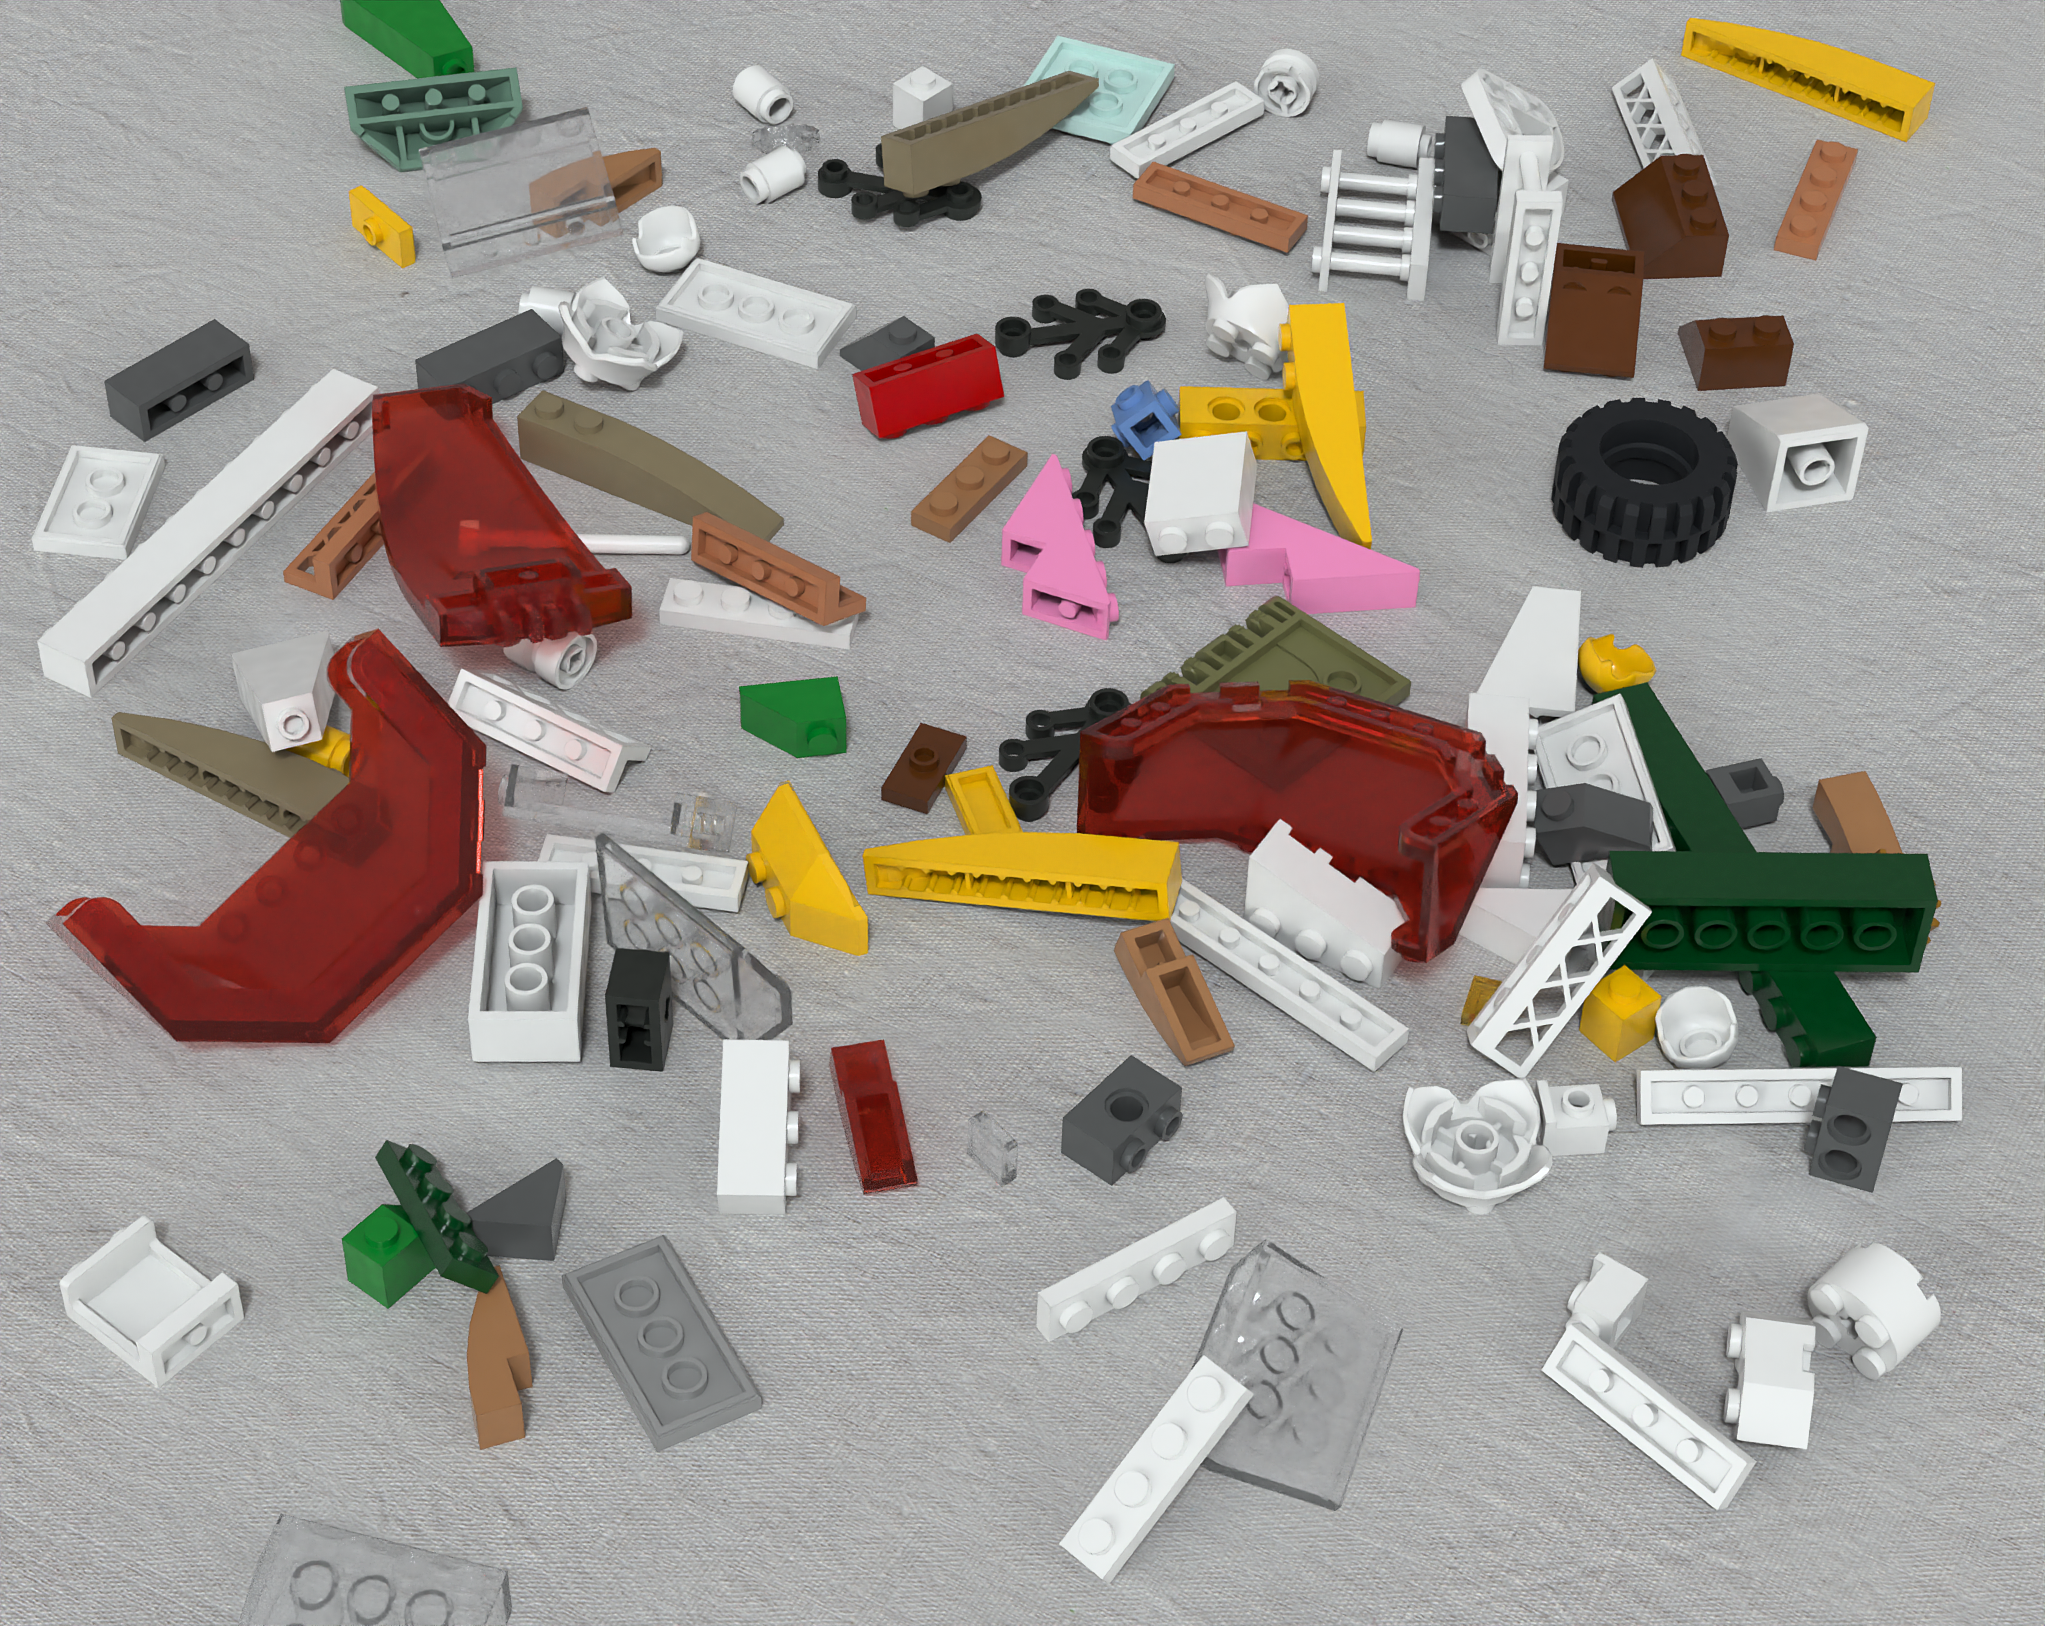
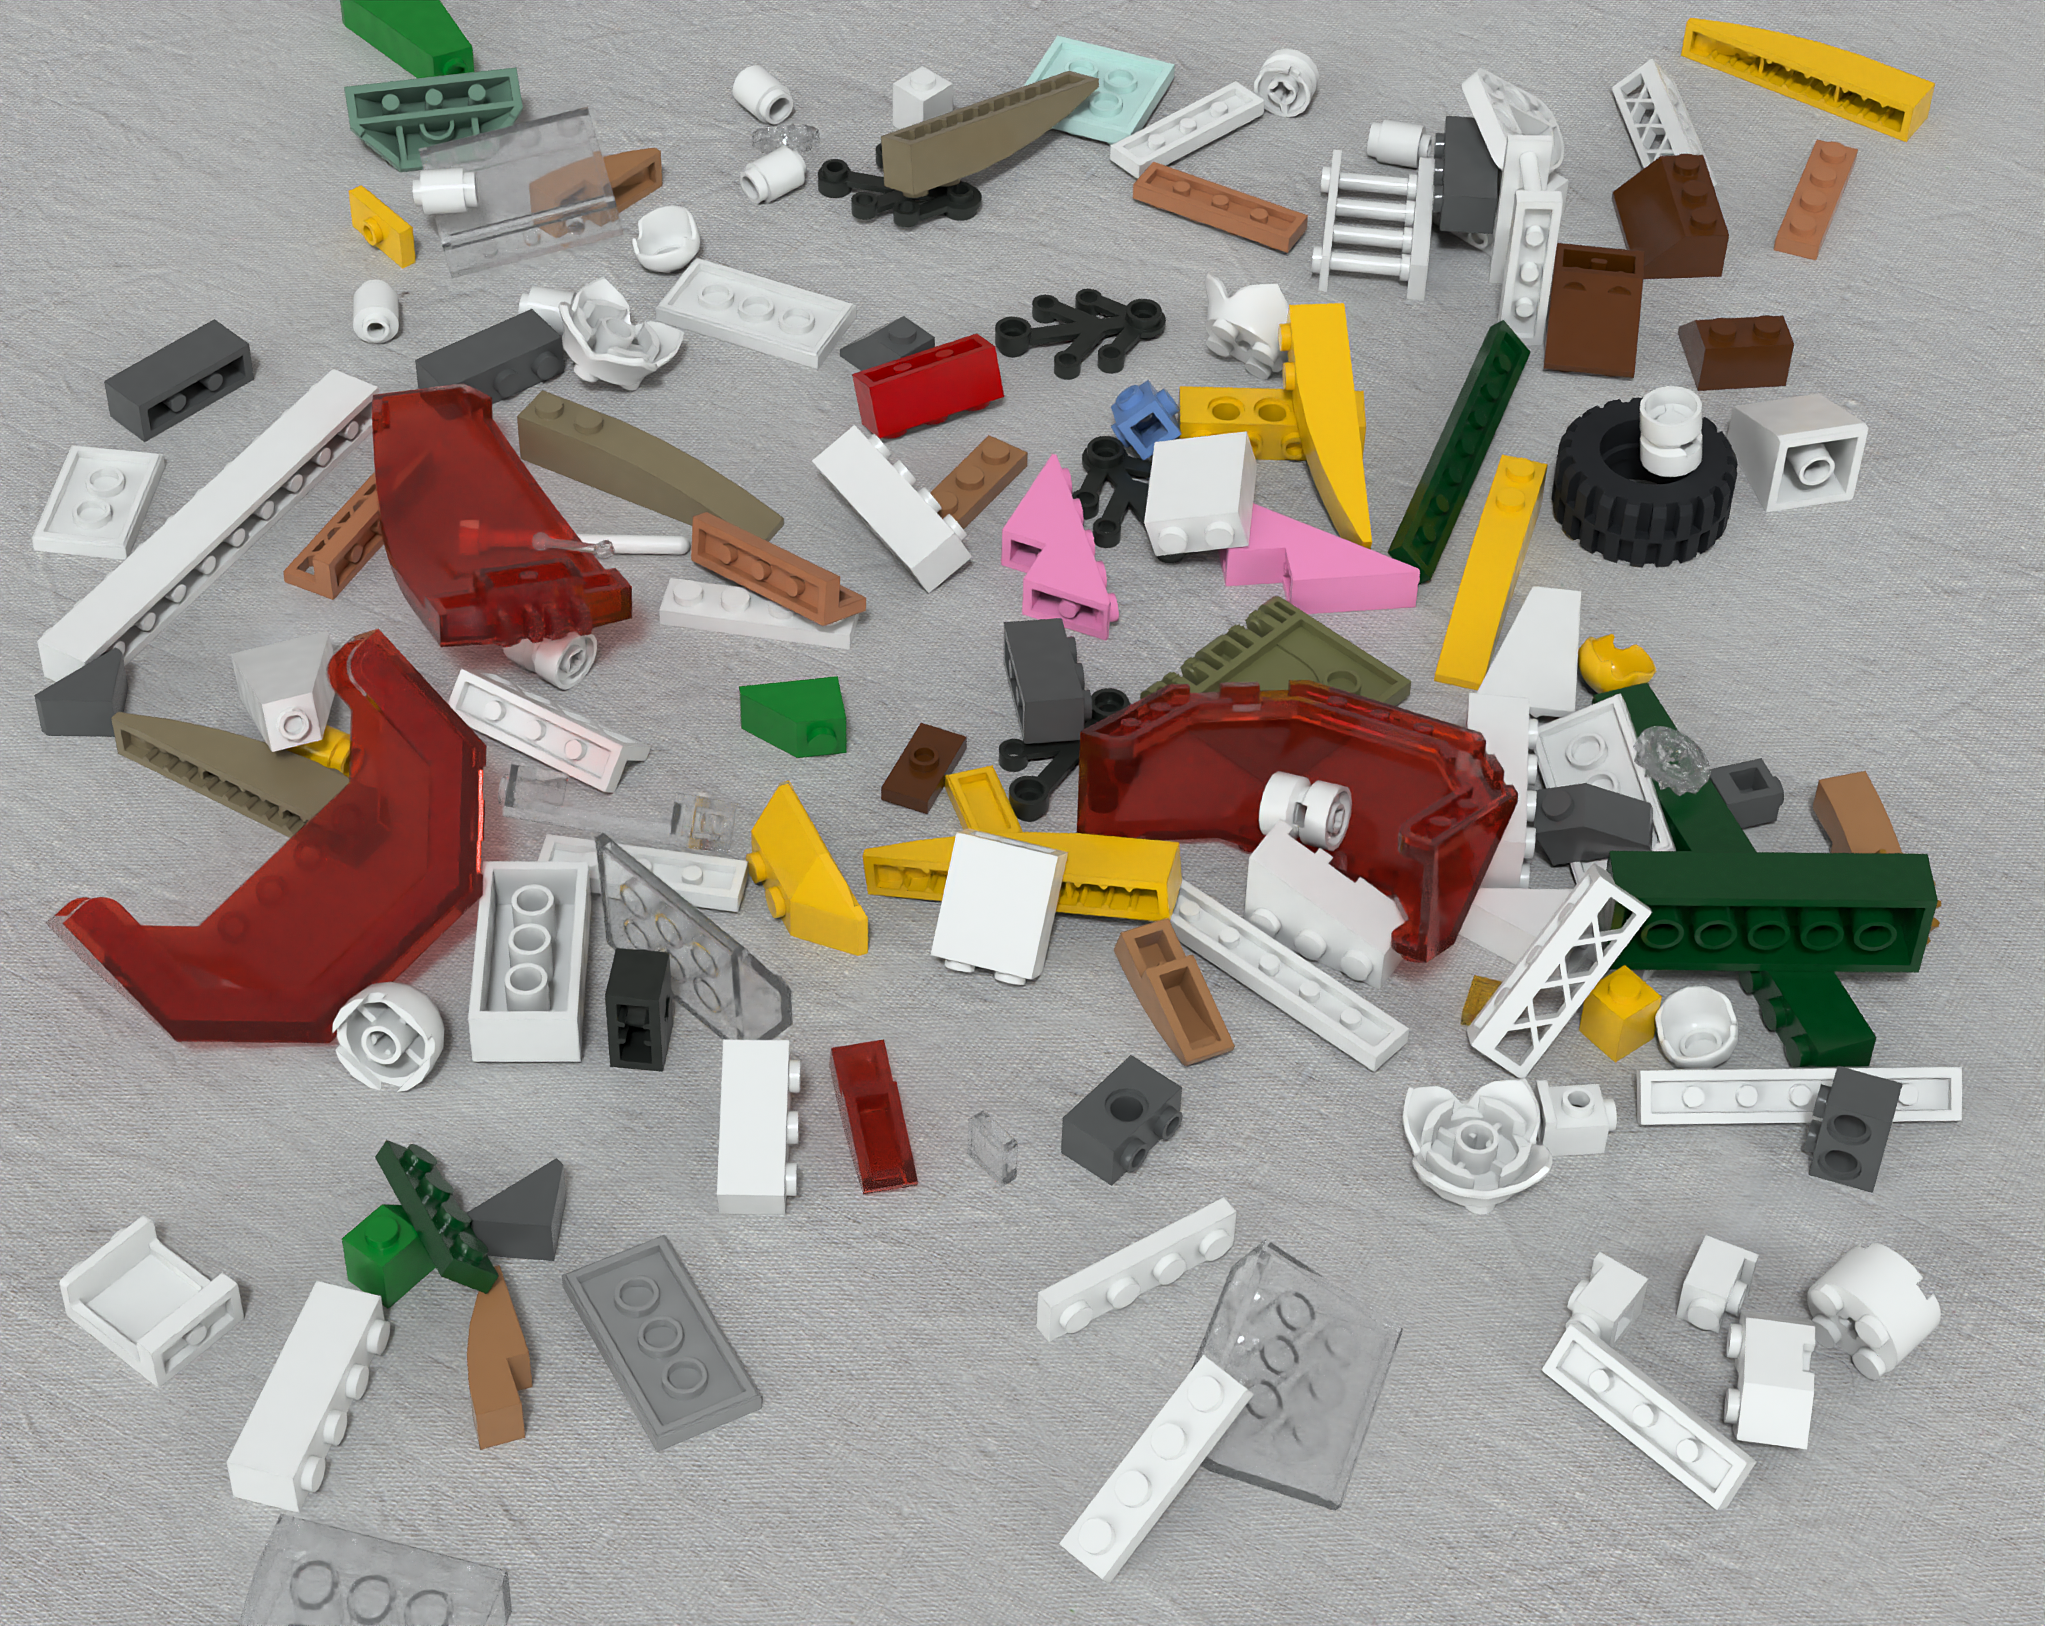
(85, 699): none -> dark grey slope
(308, 1397): none -> white brick
(375, 312): none -> white brick
(389, 1035): none -> white cylinder
(446, 191): none -> white brick
(603, 549): none -> clear hinge
(892, 508): none -> white brick
(998, 905): none -> white brick
(1045, 680): none -> dark grey brick
(1314, 811): none -> white wheel
(1460, 451): none -> dark green plate
(1491, 571): none -> yellow slope
(1661, 745): none -> clear gear
(1671, 431): none -> white wheel
(1716, 1284): none -> white brick

